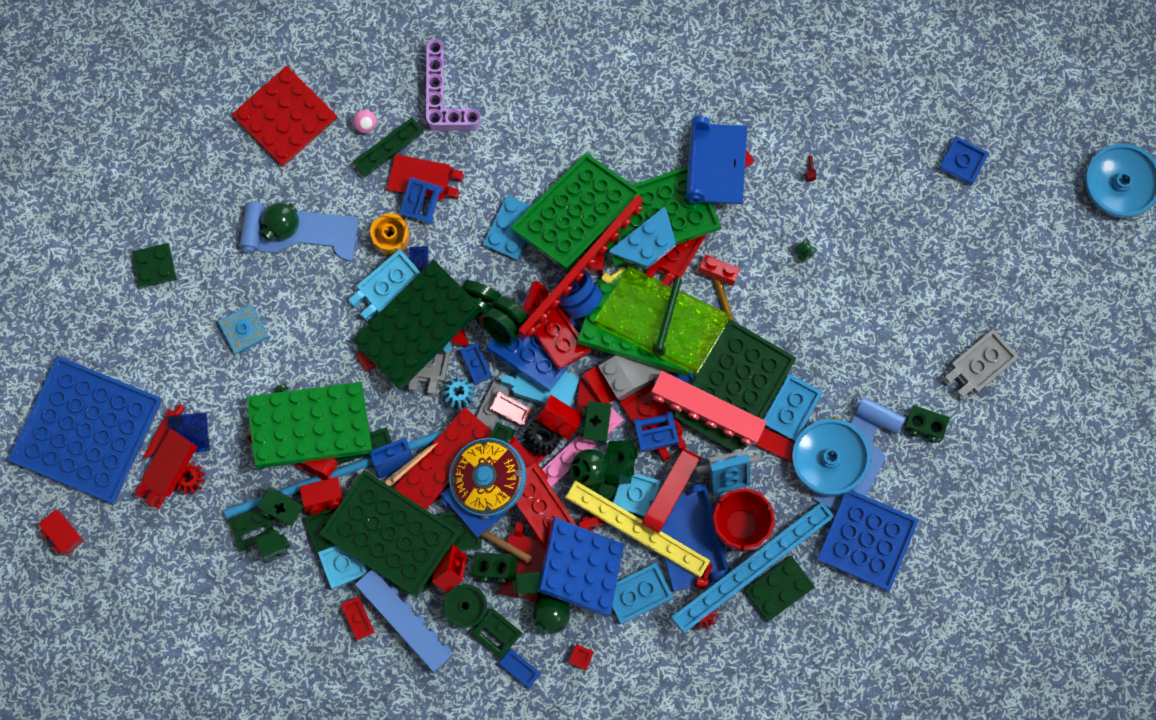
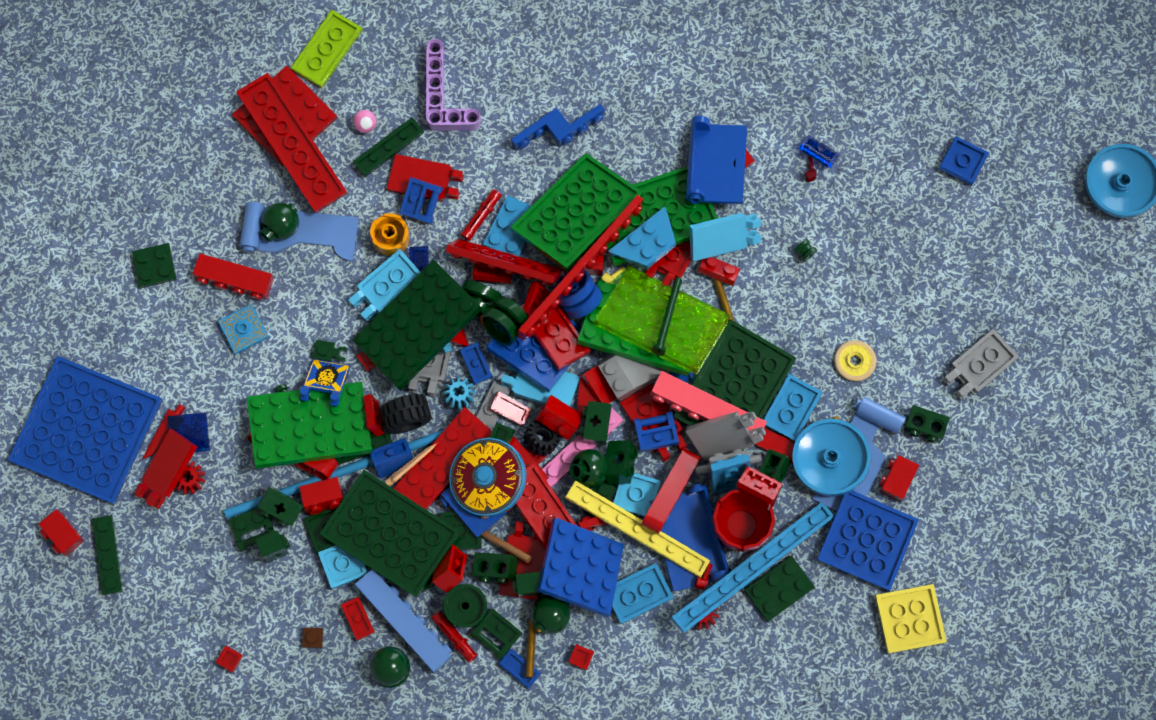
(107, 555): none -> dark green plate
(229, 659): none -> red plate
(233, 276): none -> red brick
(291, 143): none -> red plate
(312, 638): none -> reddish brown plate
(326, 49): none -> lime tile
(326, 351): none -> dark green plate
(327, 378): none -> flag
(373, 415): none -> red plate
(390, 667): none -> dark green tile
(405, 413): none -> black tyre
(453, 635): none -> red pin
(484, 273): none -> red plate
(485, 208): none -> red pin
(511, 263): none -> red plate
(530, 650): none -> pearl gold bar
(558, 127): none -> blue bracket
(723, 235): none -> medium azure tile
(725, 434): none -> light grey tile
(759, 485): none -> bracket
(775, 465): none -> dark green brick
(819, 151): none -> clear blue plate
(858, 349): none -> wheel
(899, 478): none -> red brick
(910, 618): none -> light yellow plate

